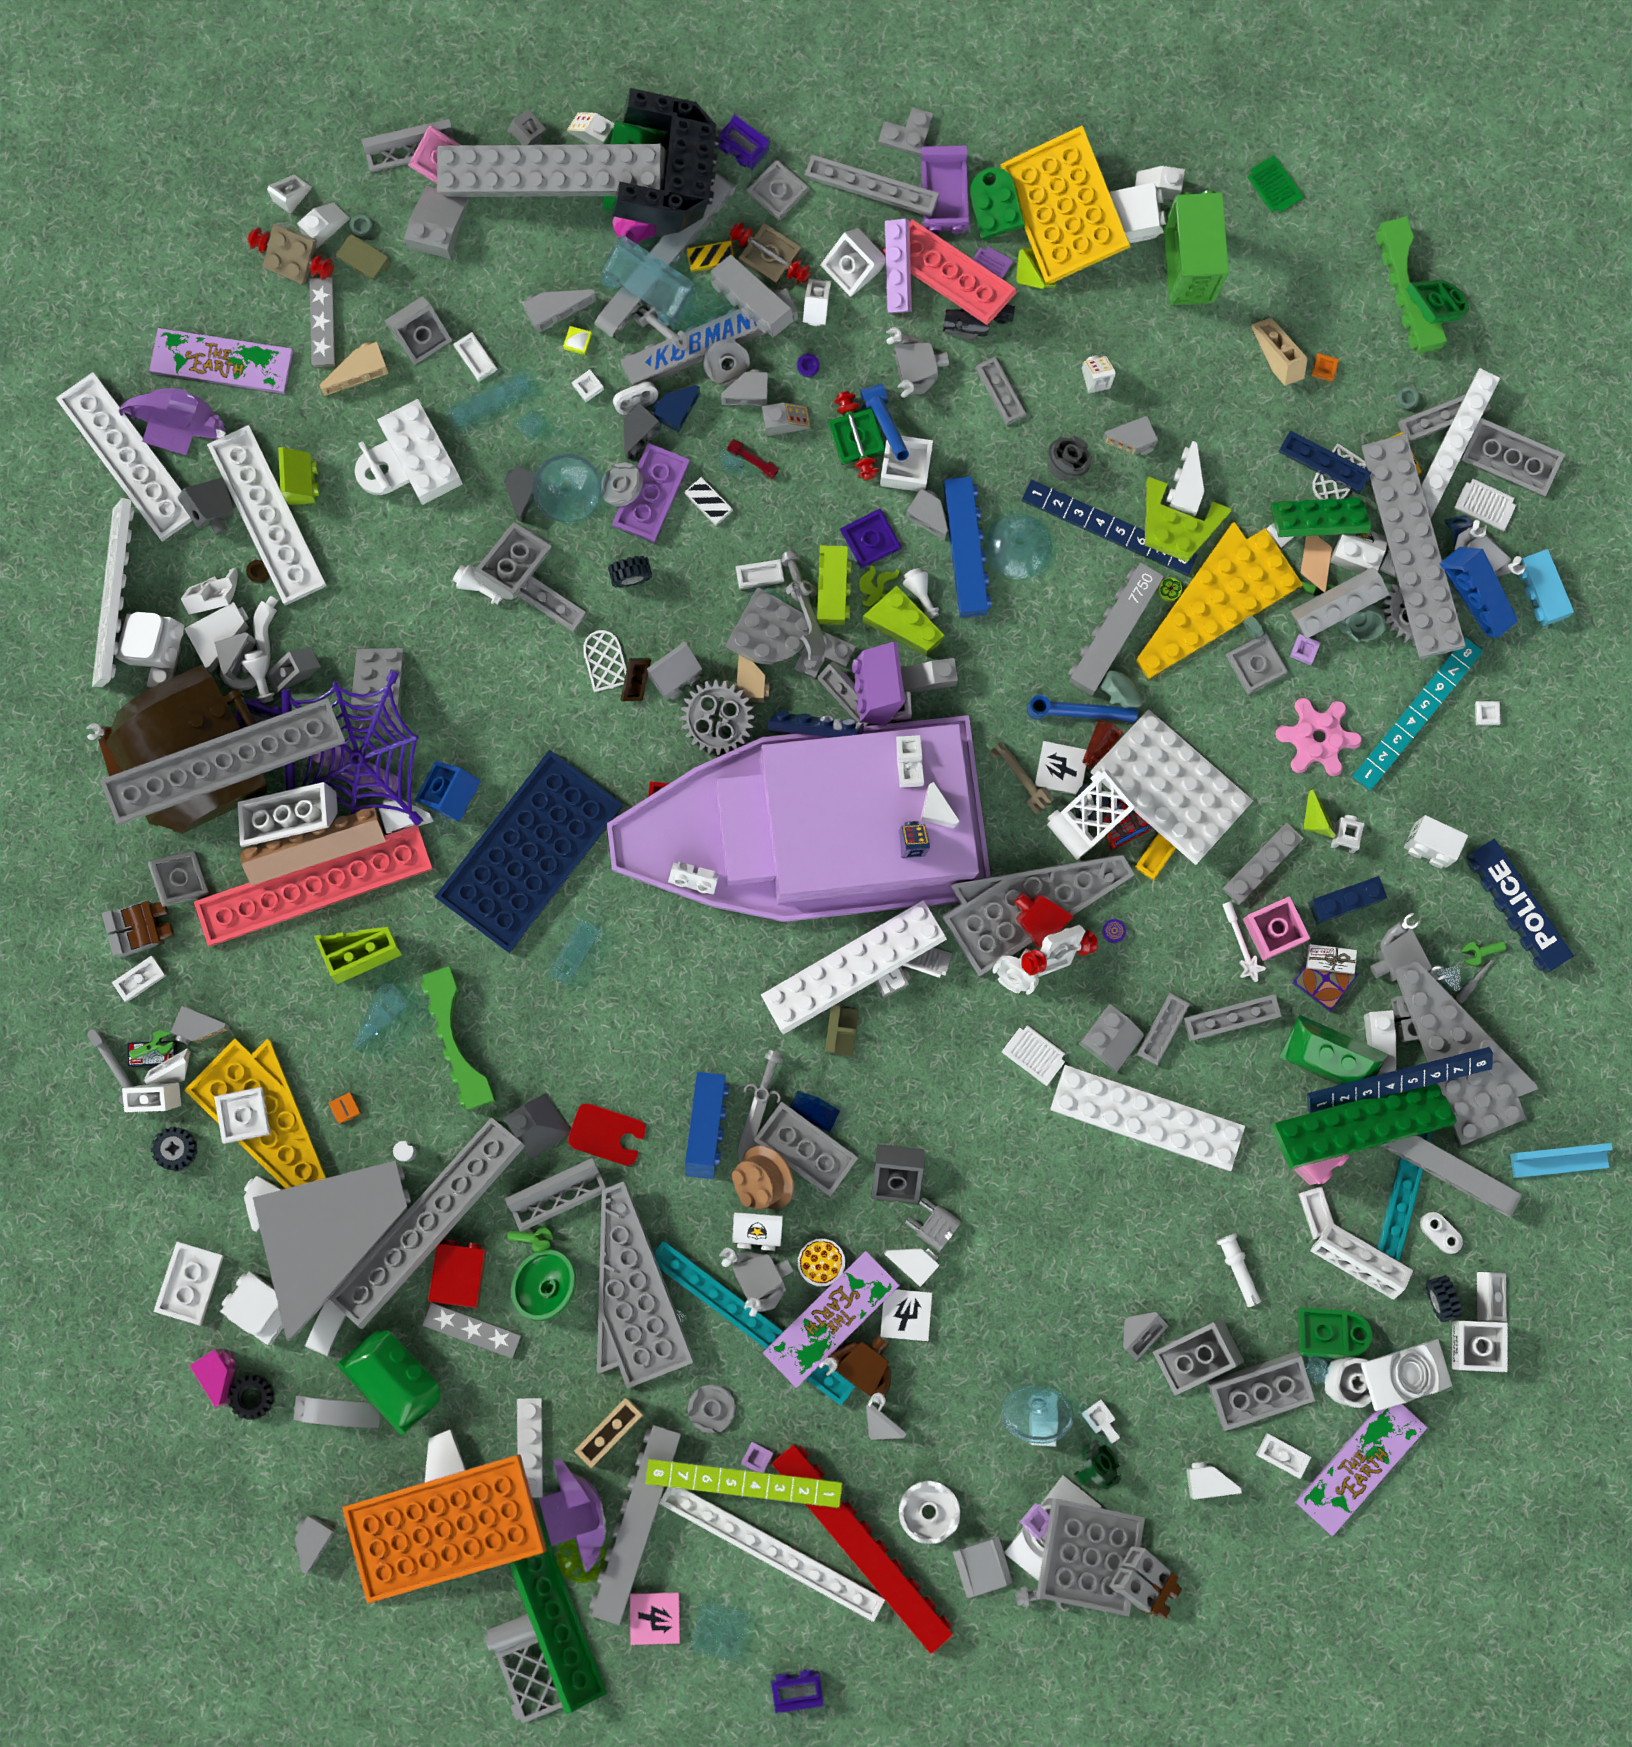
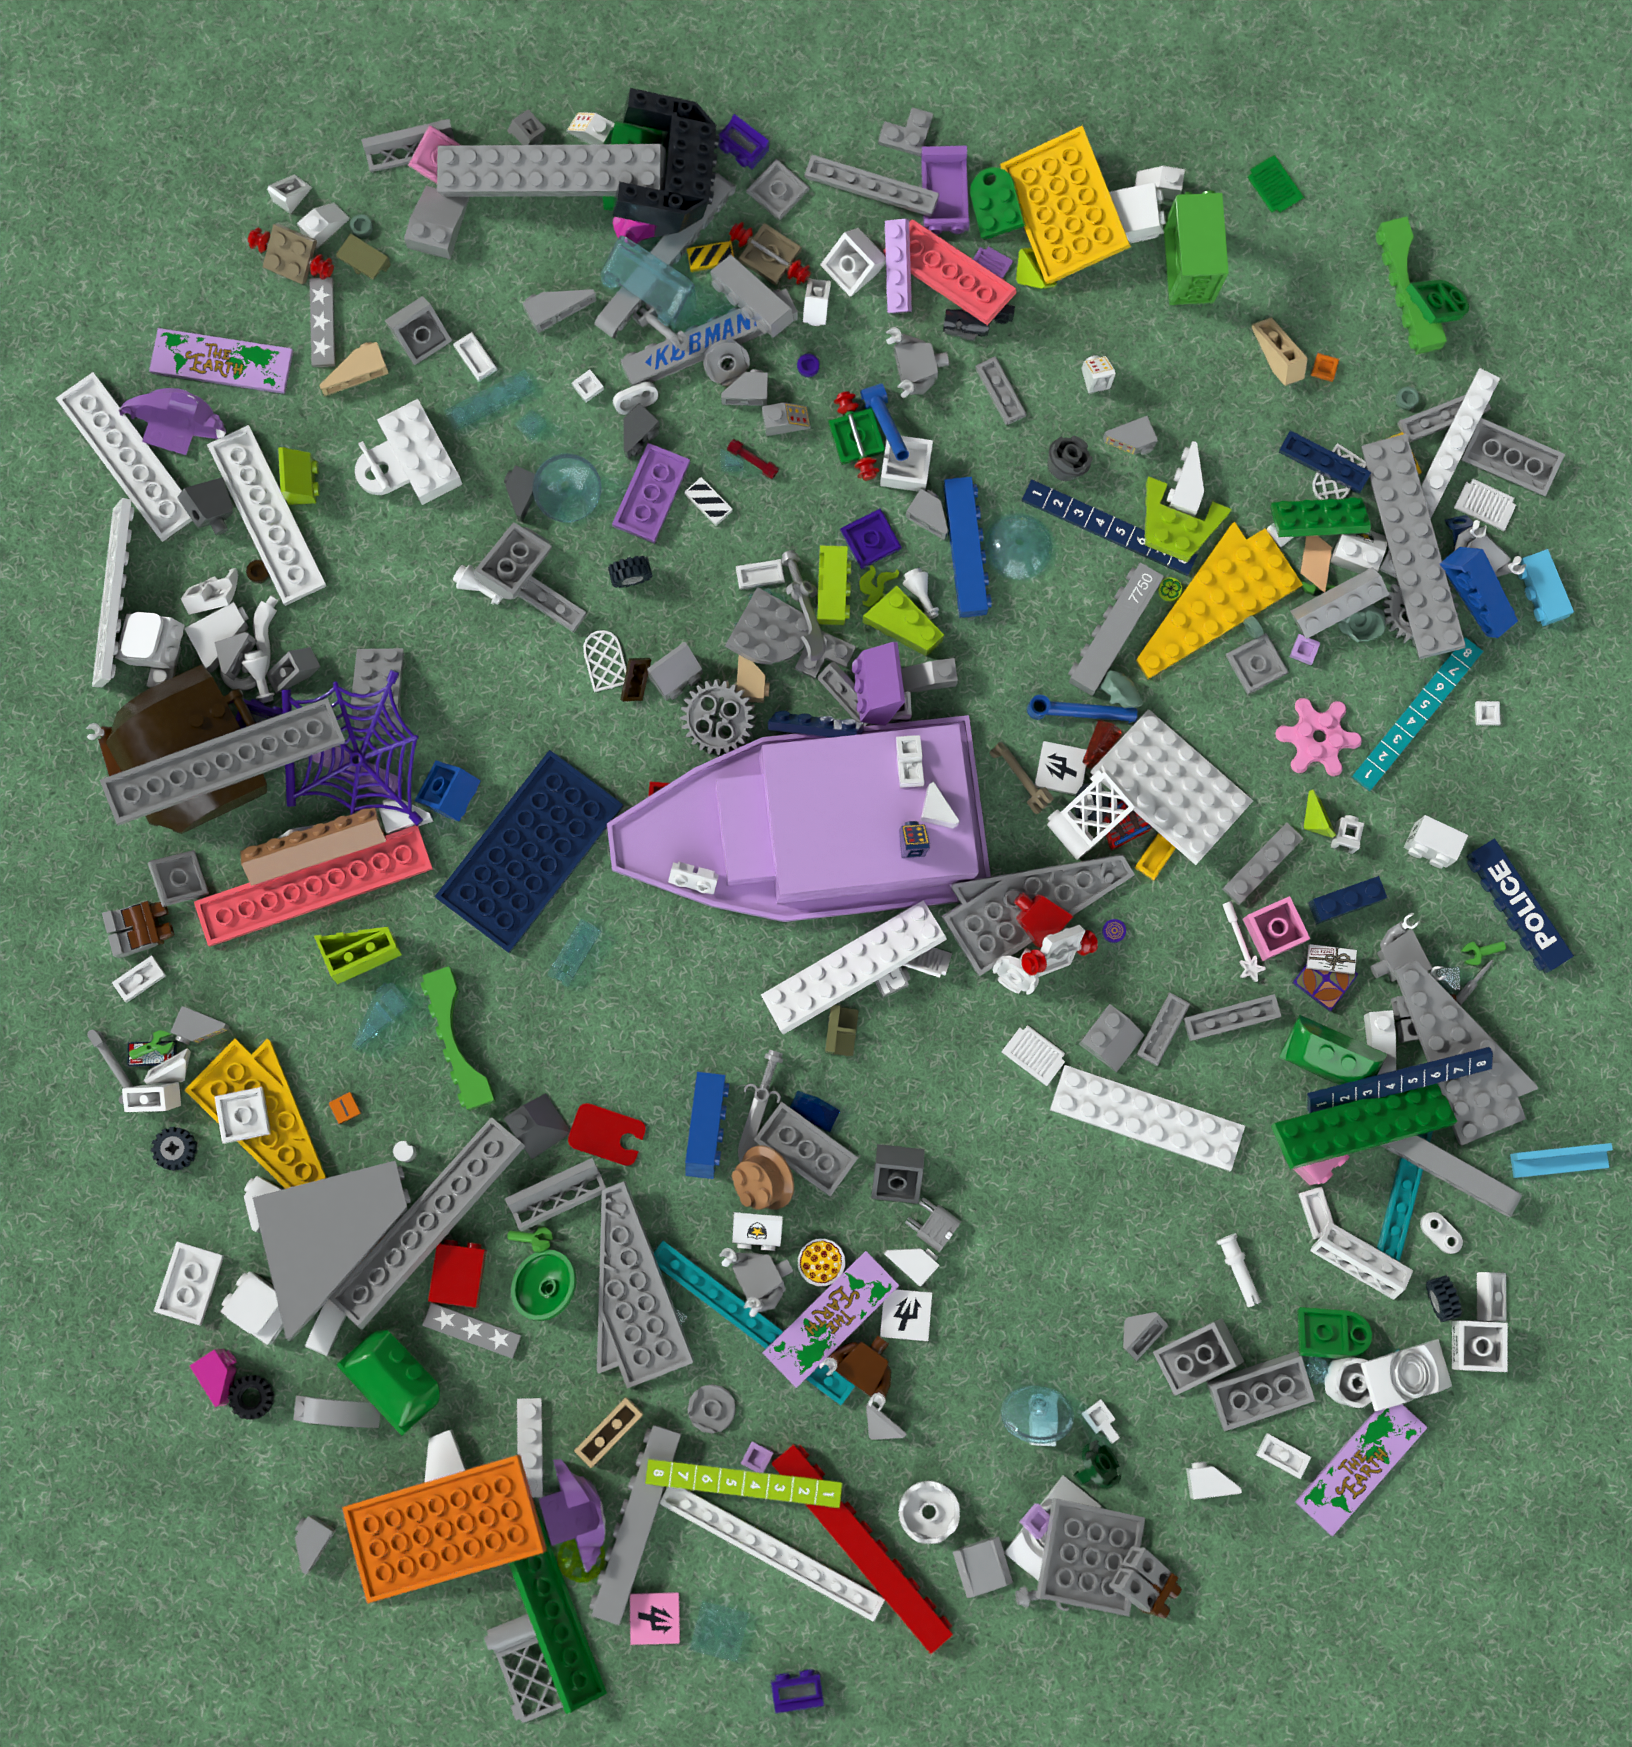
(286, 813): white slope -> none
(577, 340): tile -> none
(621, 484): light grey tile -> none
(676, 407): dark blue slope -> none

